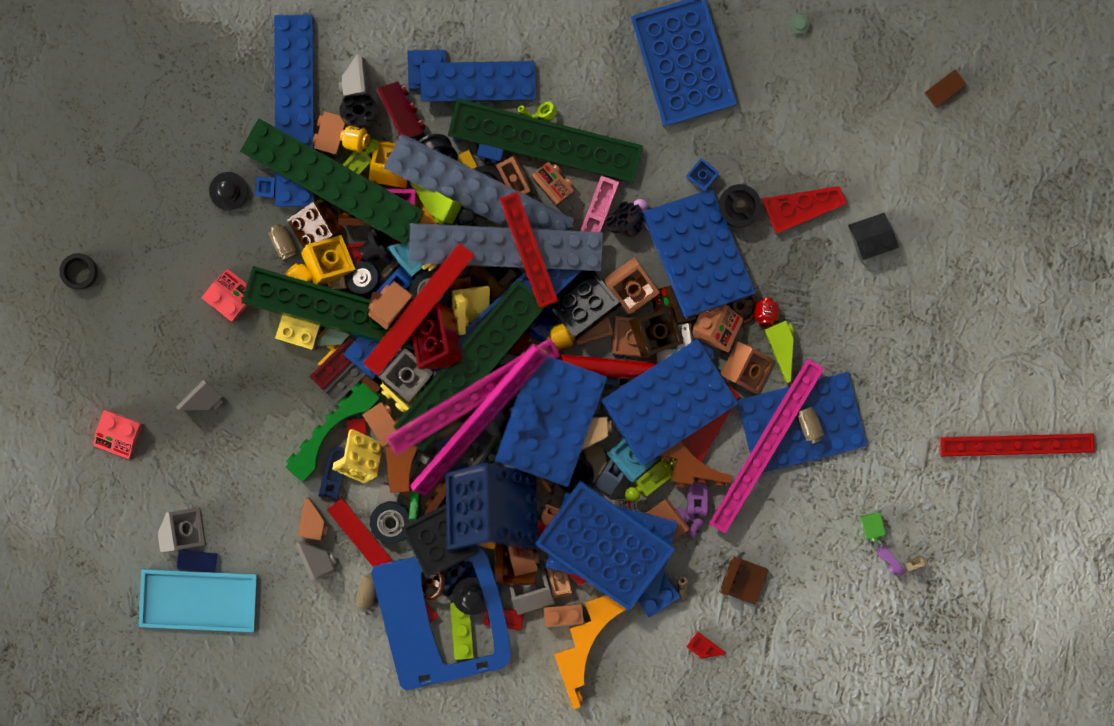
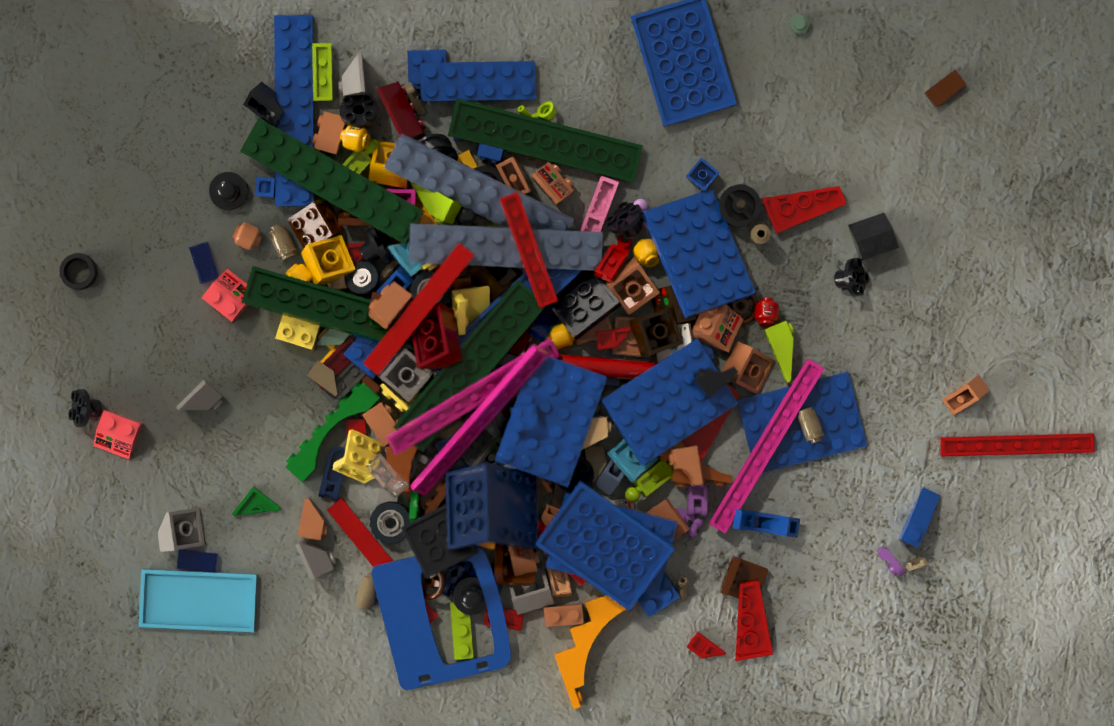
(83, 408): none -> black plate
(204, 262): none -> clear blue tile
(247, 236): none -> nougat head
(255, 502): none -> green tile
(263, 103): none -> black arch
(322, 72): none -> lime plate
(324, 377): none -> dark tan tile
(387, 476): none -> clear slope
(414, 98): none -> dark tan tile
(611, 338): none -> red tile
(613, 260): none -> red plate
(646, 253): none -> yellow head
(687, 461): none -> nougat arch
(710, 381): none -> black arch
(752, 626): none -> red wing
(755, 238): none -> dark tan head
(766, 523): none -> blue arch
(852, 277): none -> black plate
(873, 526): bright green brick -> none
(919, 517): none -> blue slope
(966, 395): none -> nougat slope

